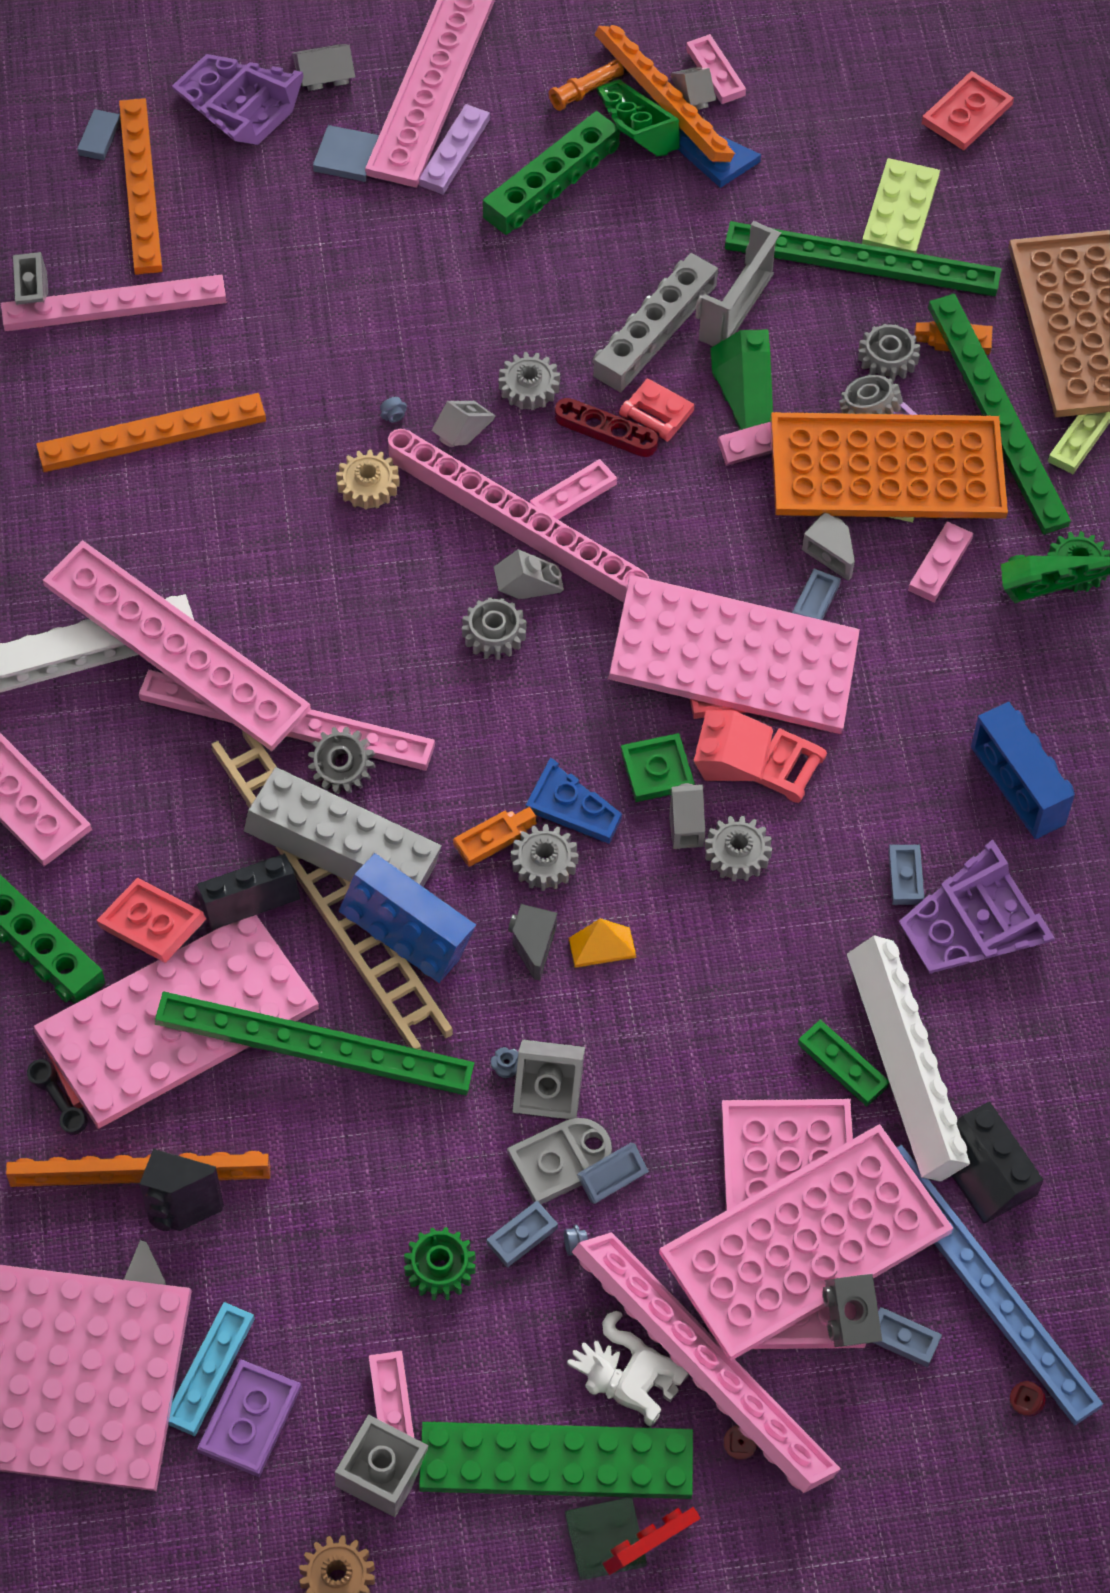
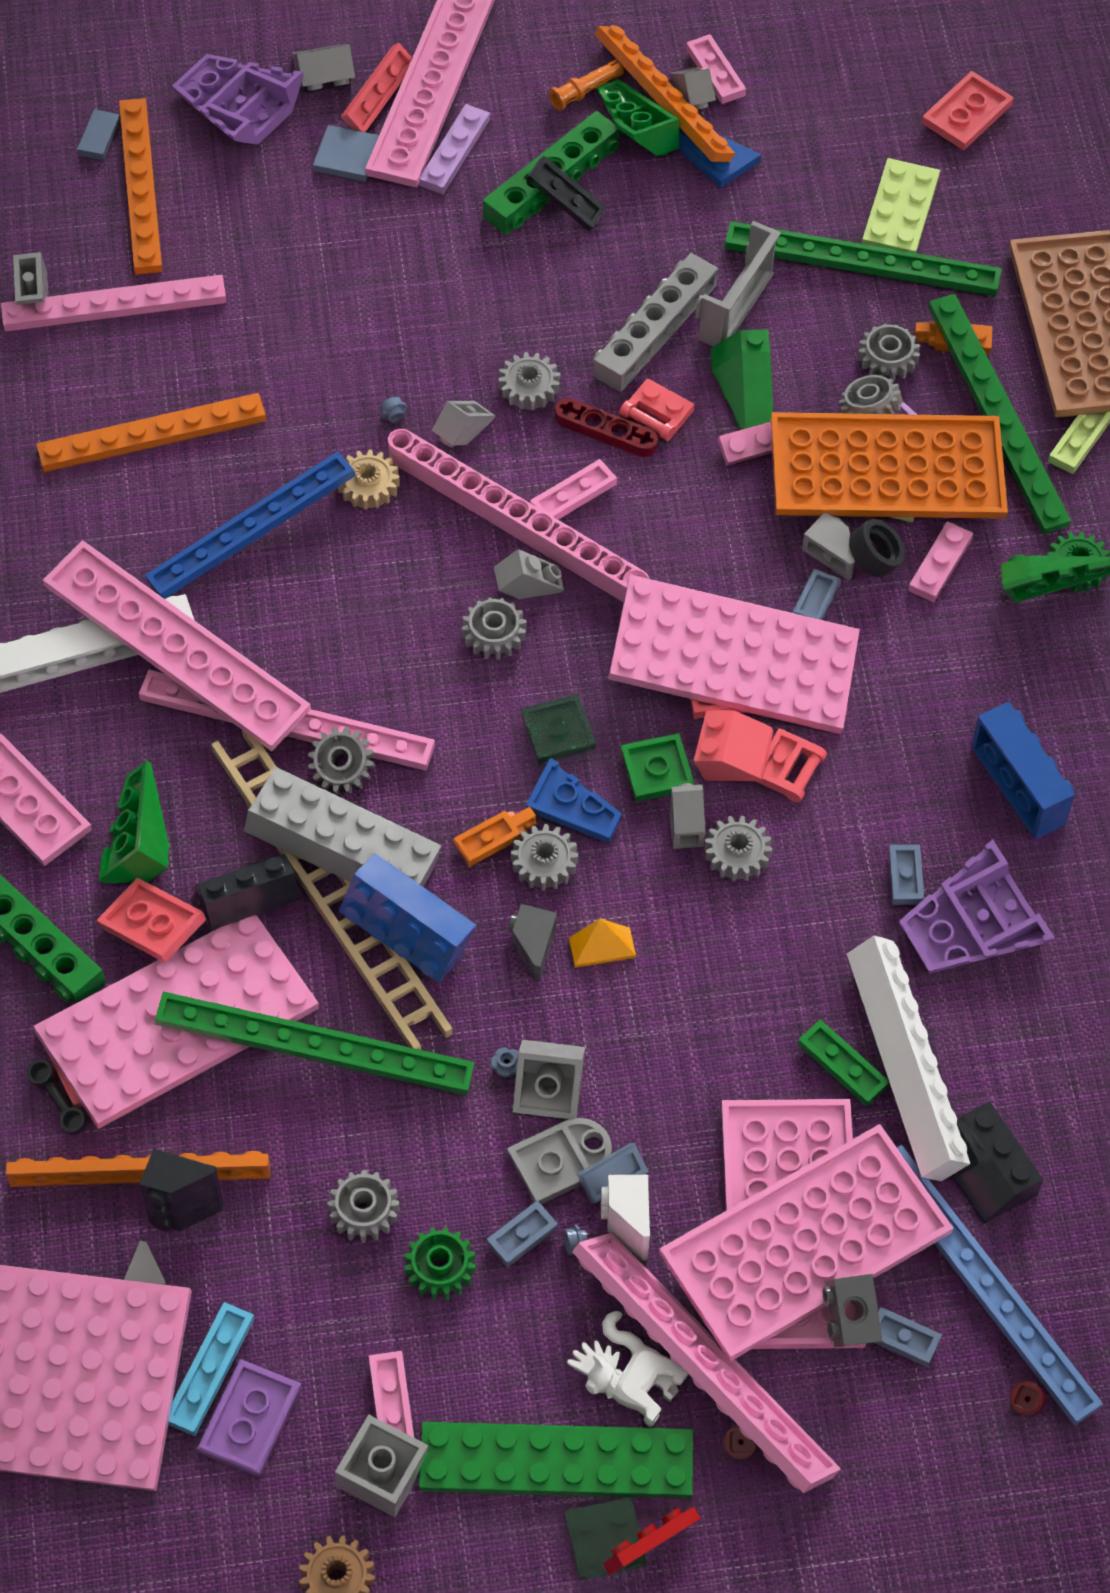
(139, 834): none -> green wedge
(250, 525): none -> blue plate
(367, 1221): none -> light grey gear
(377, 89): none -> coral plate
(558, 728): none -> clear green plate
(566, 193): none -> black plate
(627, 1212): none -> white slope
(885, 539): none -> black tyre

